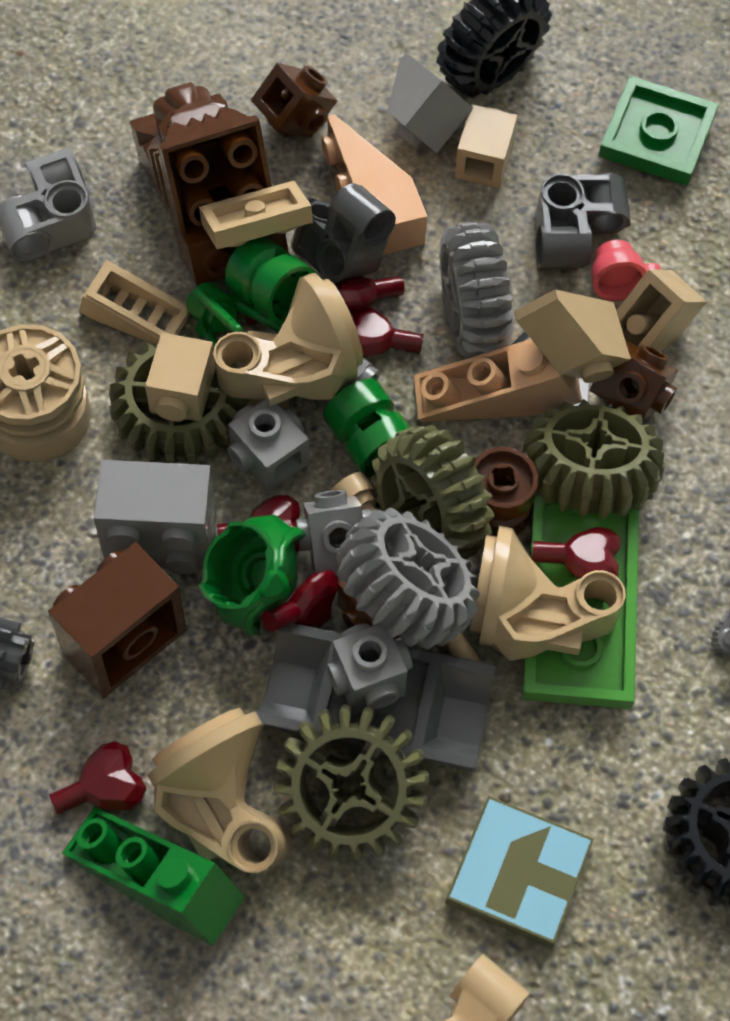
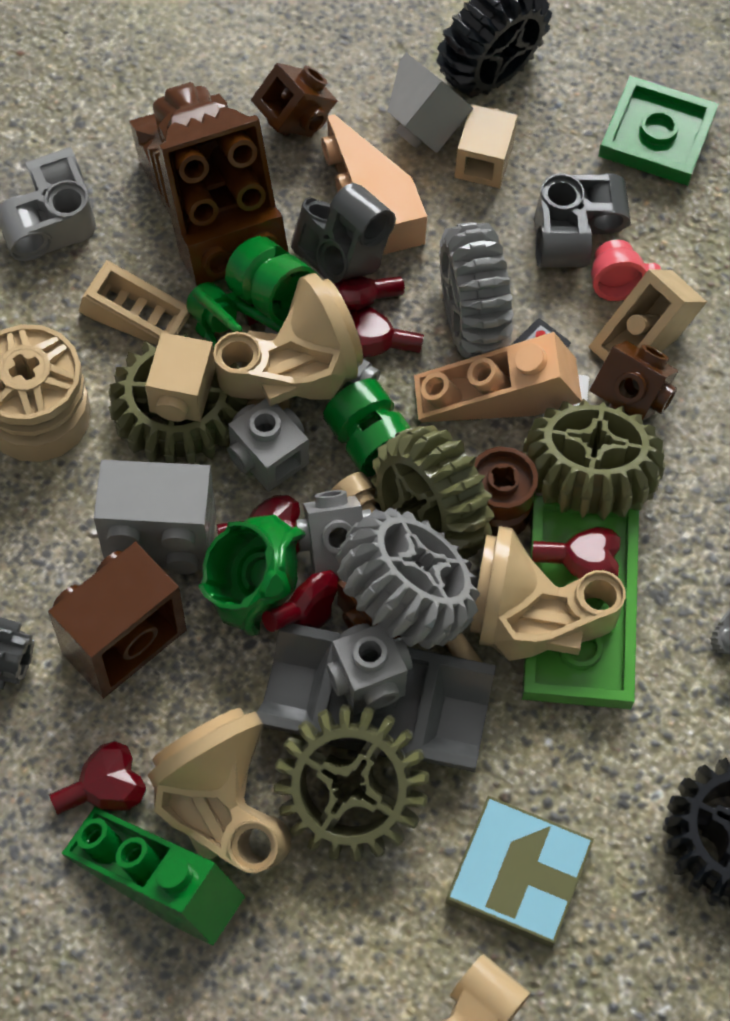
(256, 215): tan plate -> none
(575, 334): tan slope -> none

